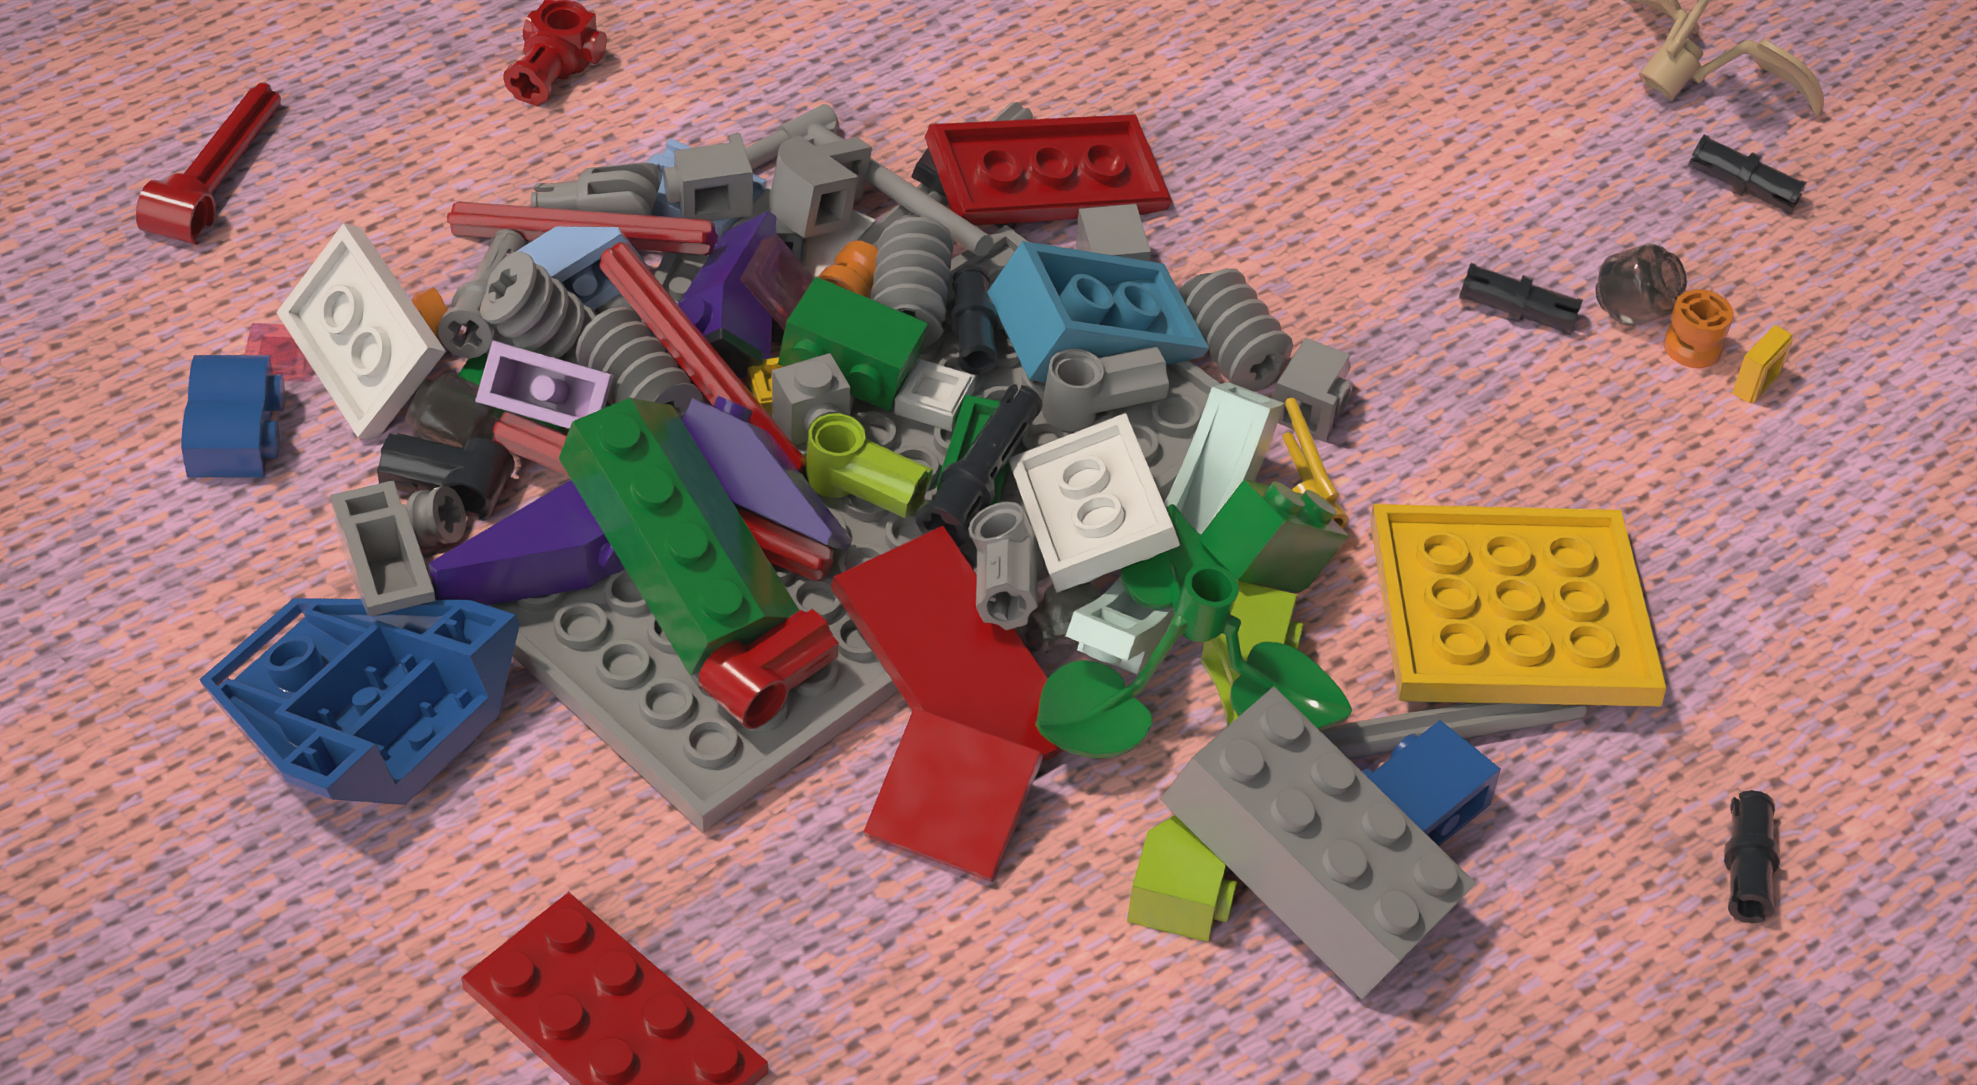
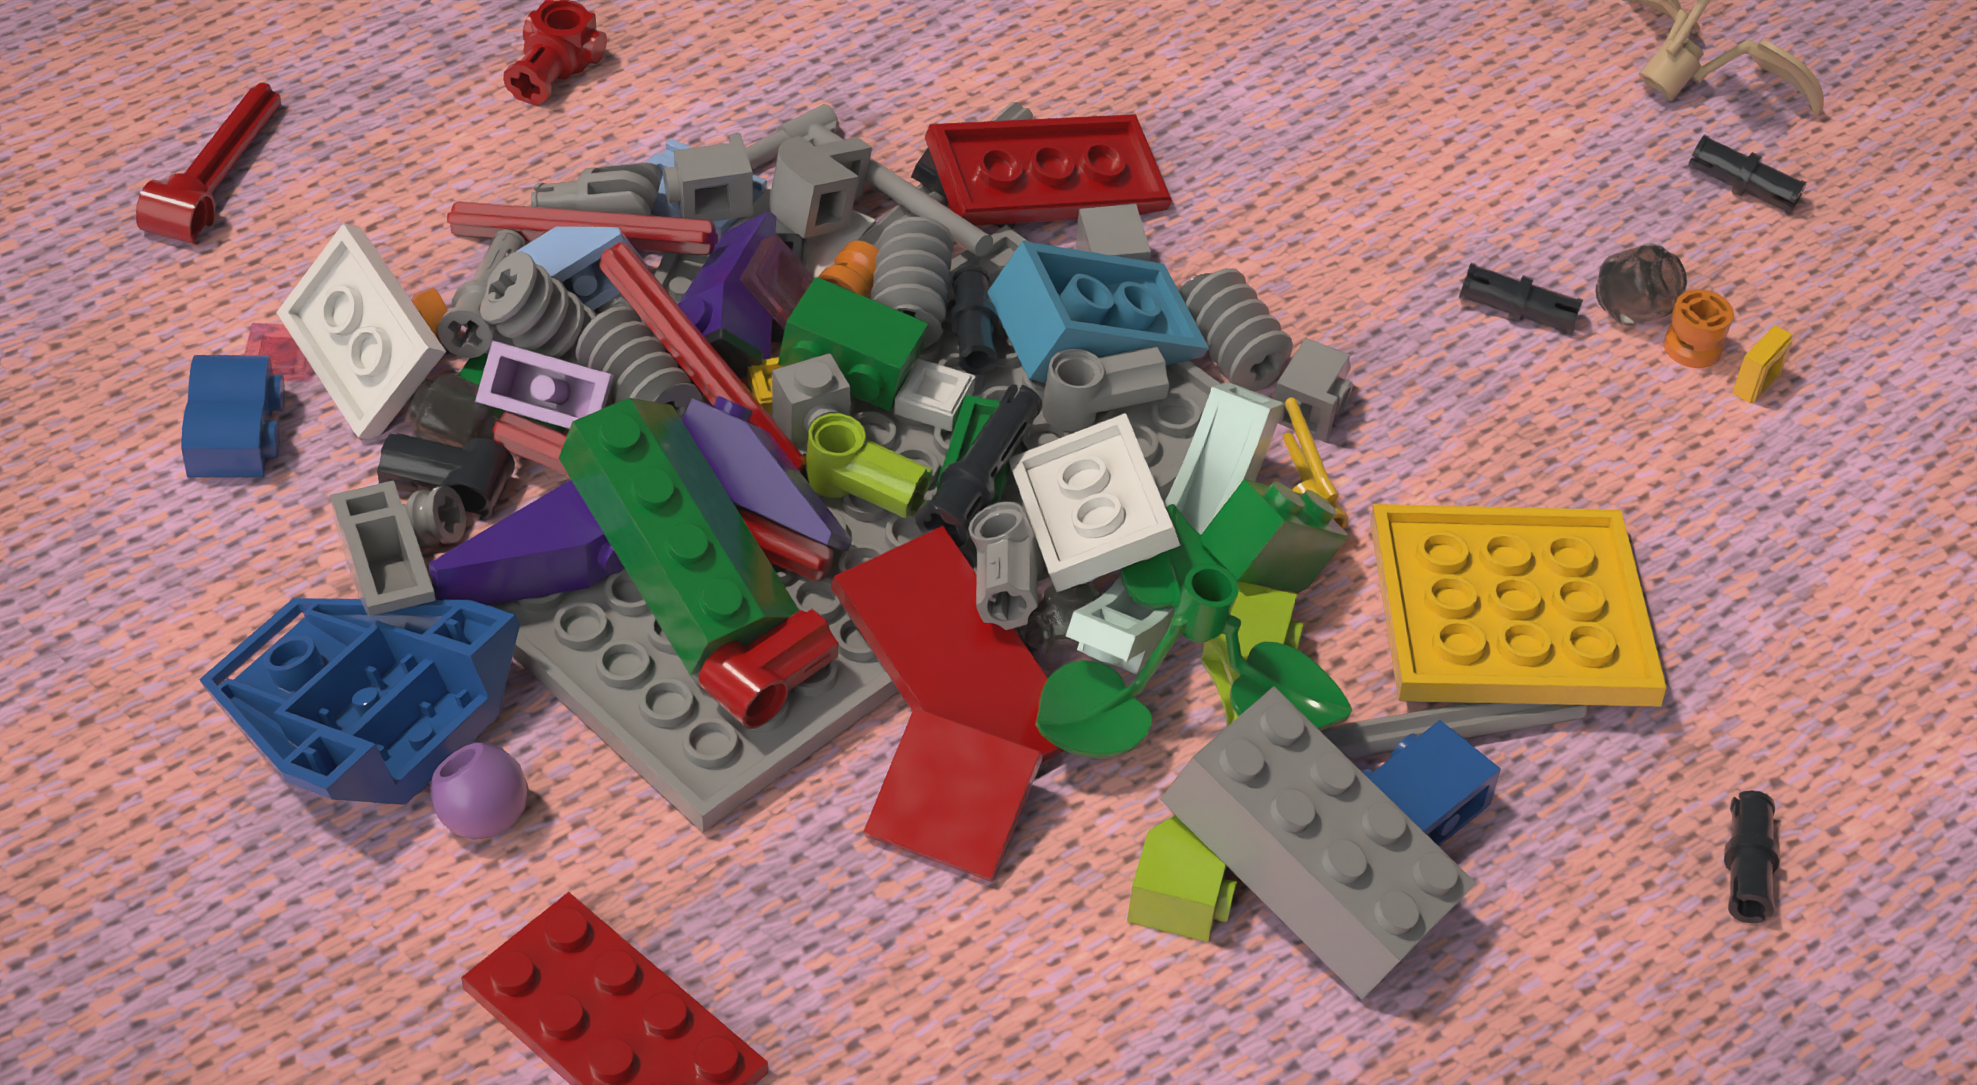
(479, 791): none -> medium lavender piece

